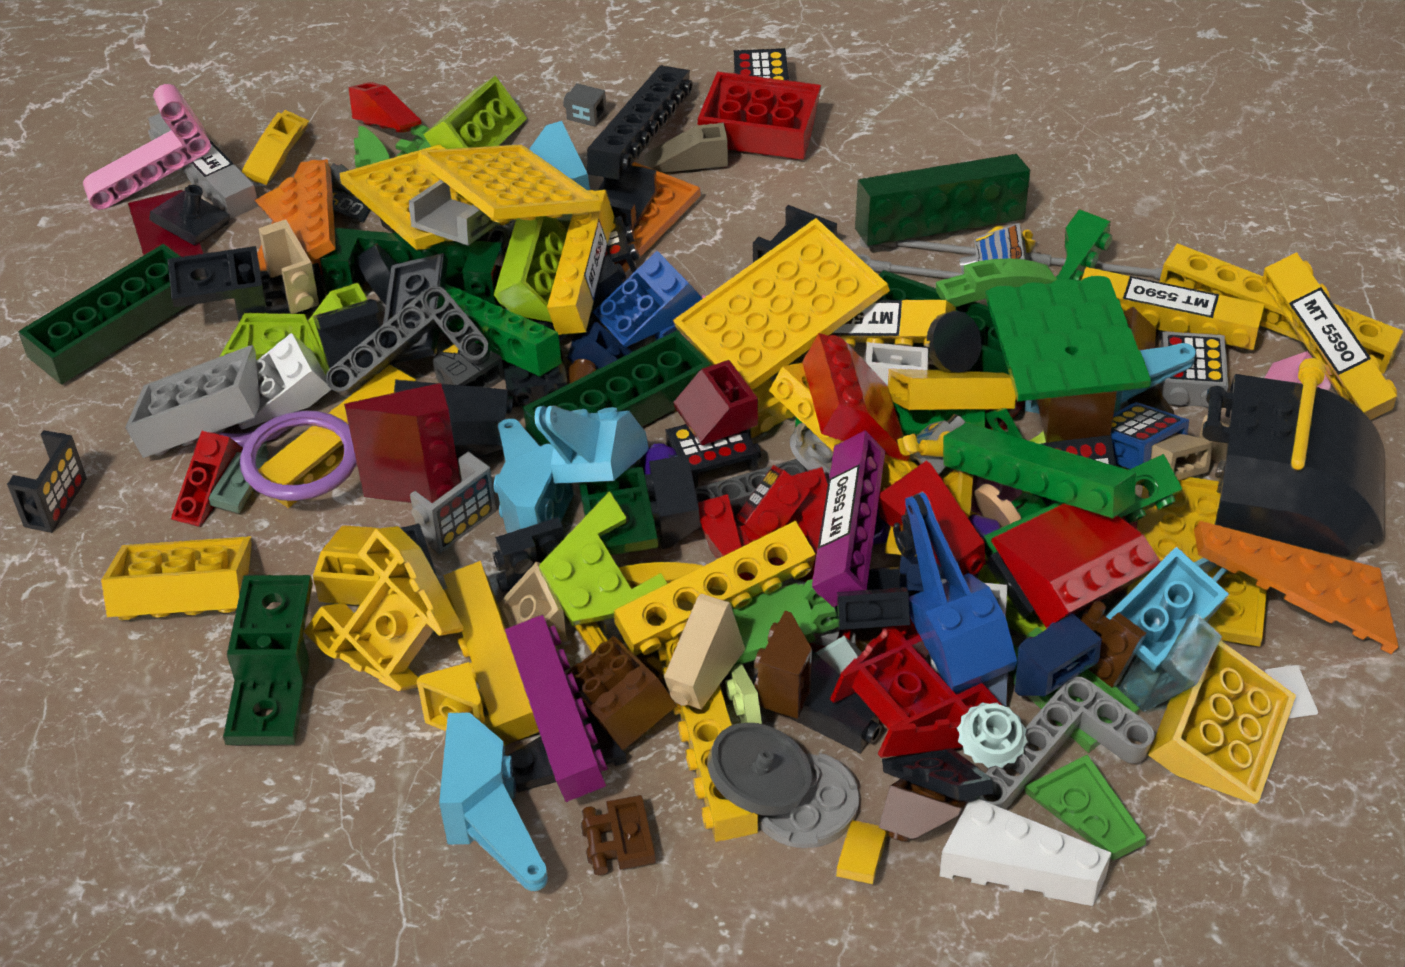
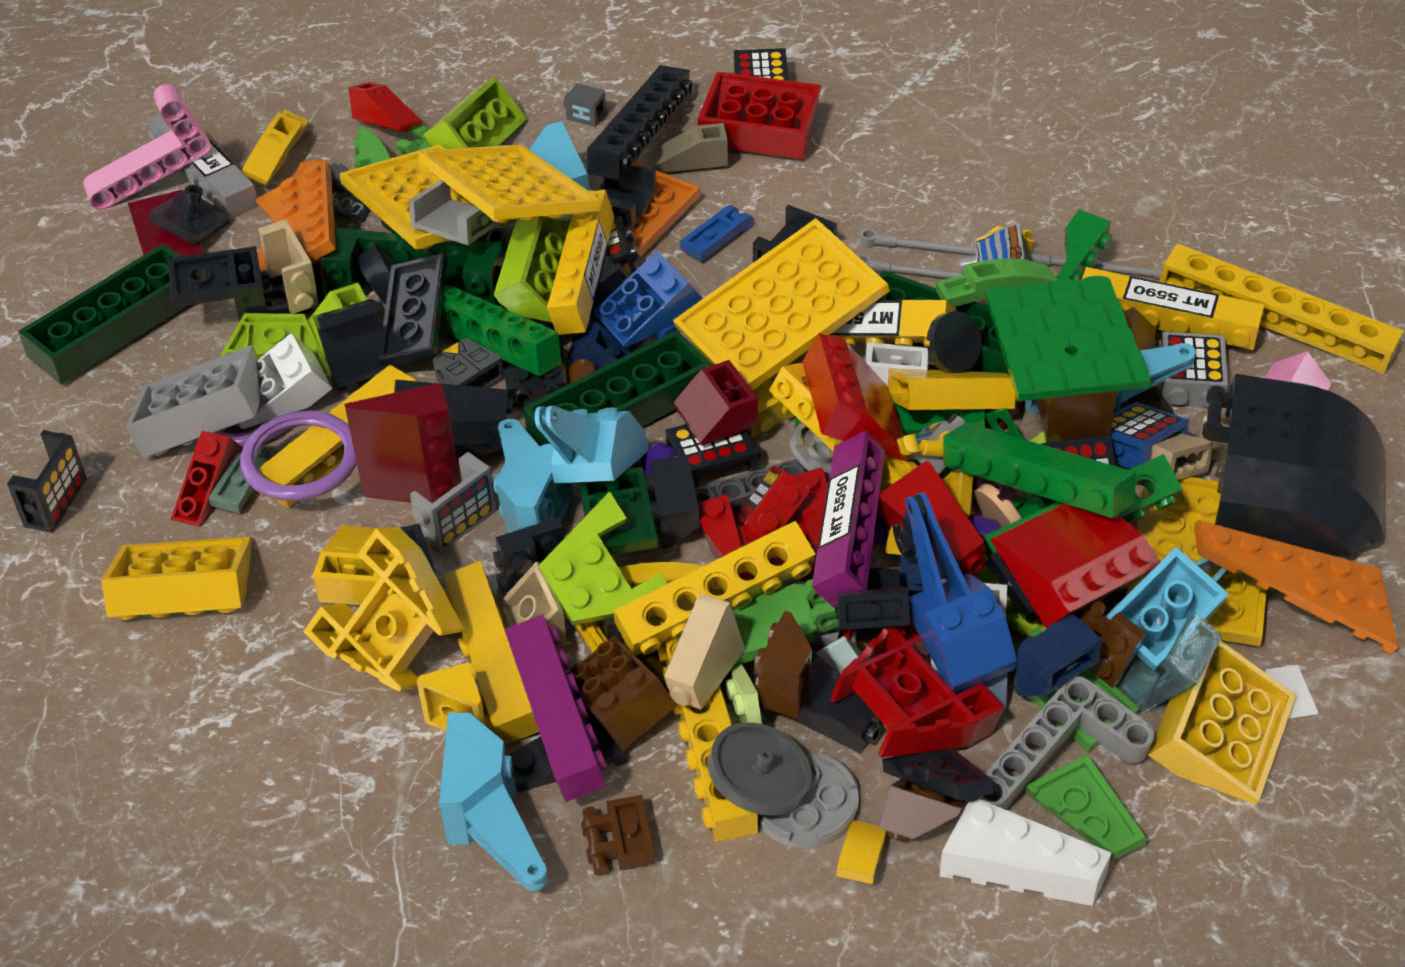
(268, 660): dark green bracket -> none
(406, 337): dark grey beam -> none
(716, 232): none -> blue plate
(941, 199): dark green brick -> none
(992, 735): light aqua piece -> none
(1310, 374): yellow piece -> none
(1328, 336): yellow brick -> none

